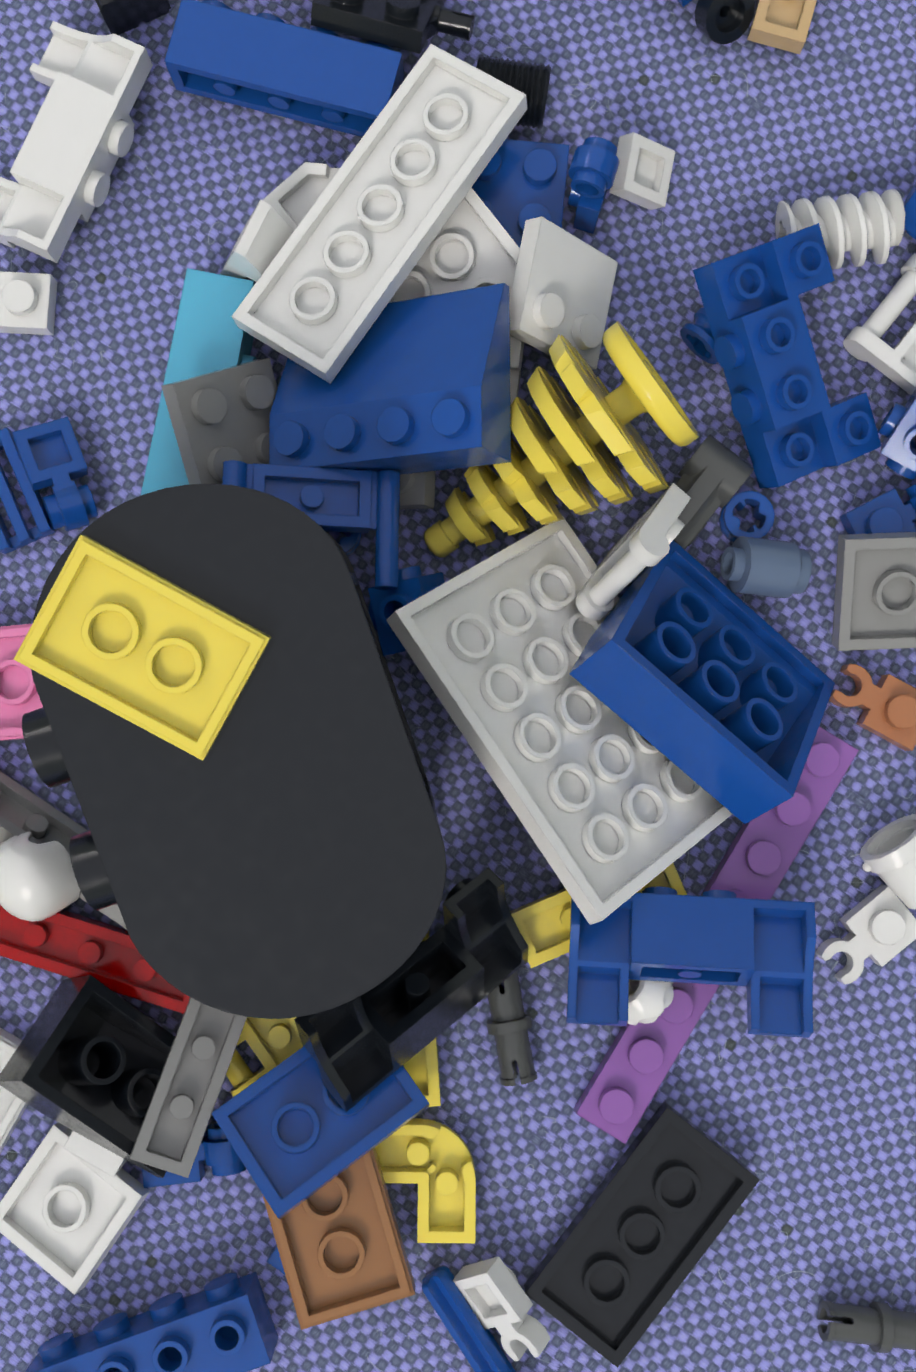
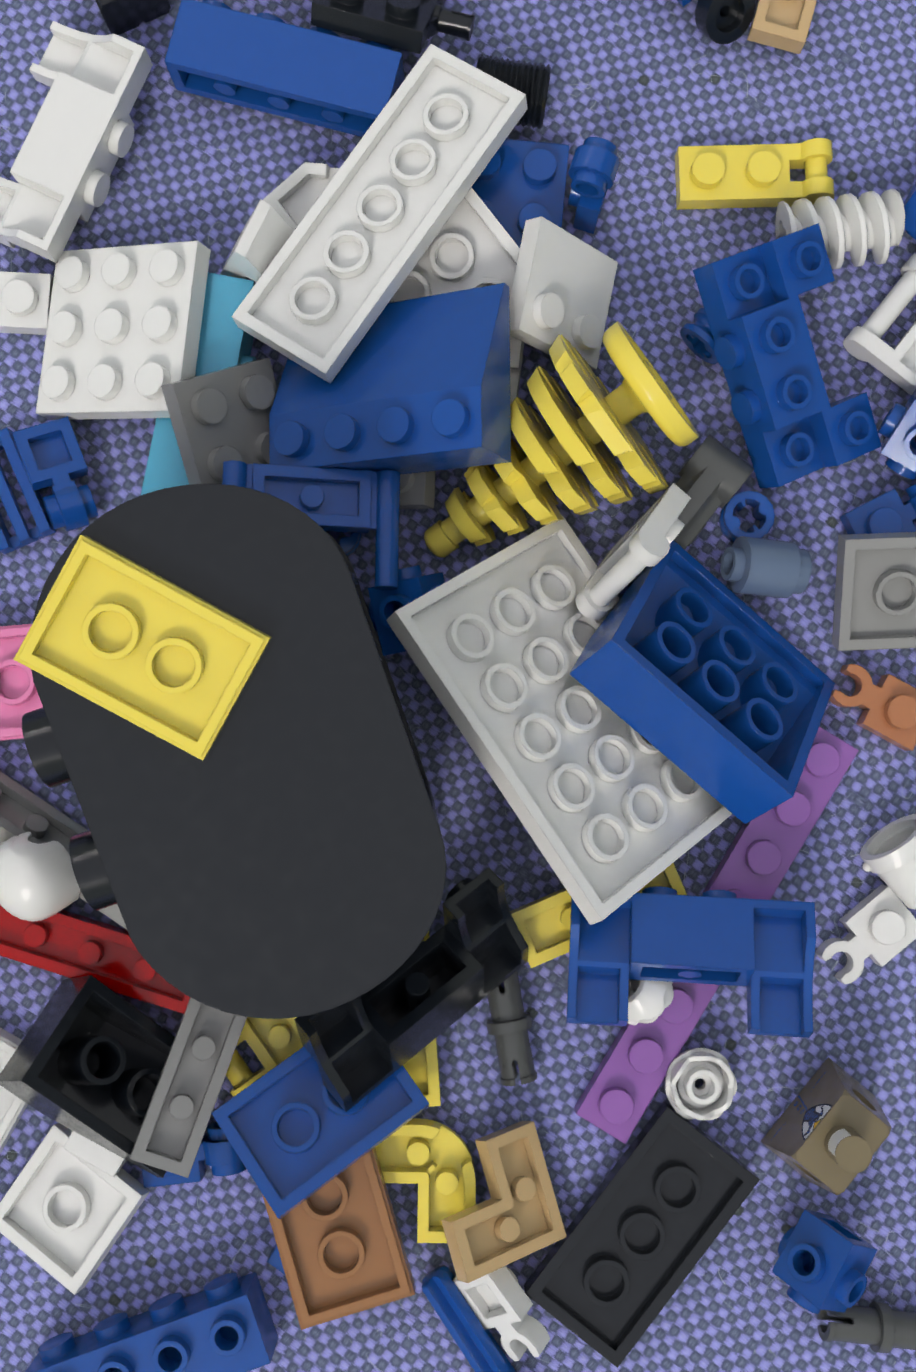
(122, 329): none -> white plate
(519, 1214): none -> tan plate
(643, 171): white plate -> none
(712, 1097): none -> white plate
(751, 174): none -> light yellow plate
(823, 1263): none -> blue brick
(829, 1129): none -> dark tan torso

